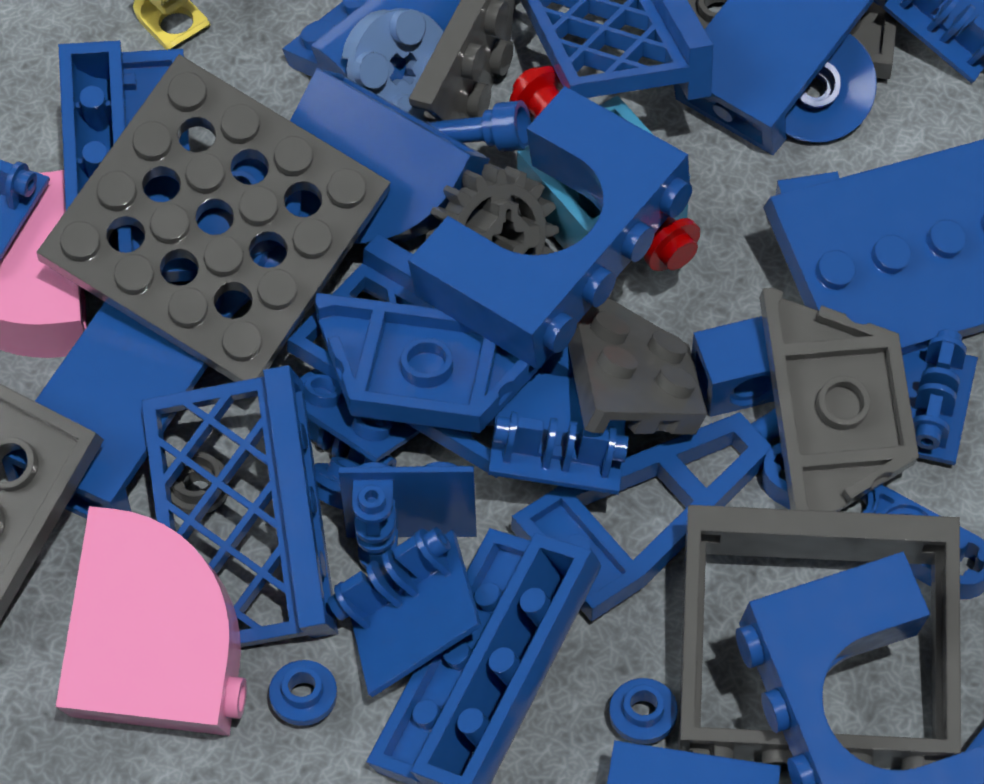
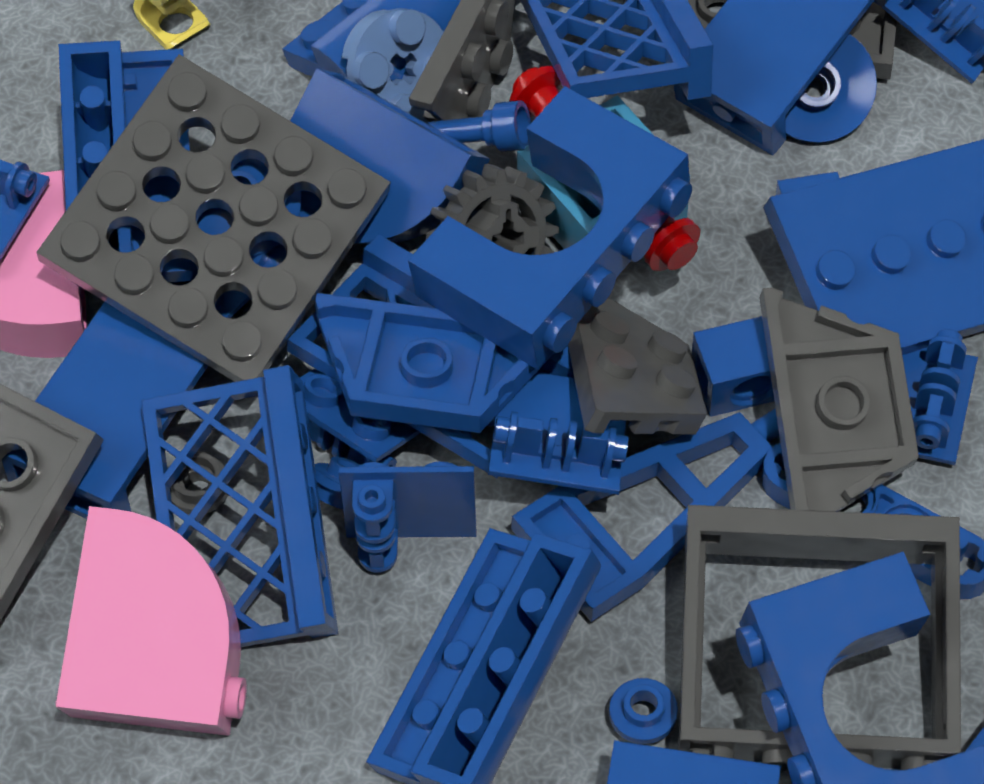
(305, 709): blue plate -> none
(408, 607): blue hinge -> none

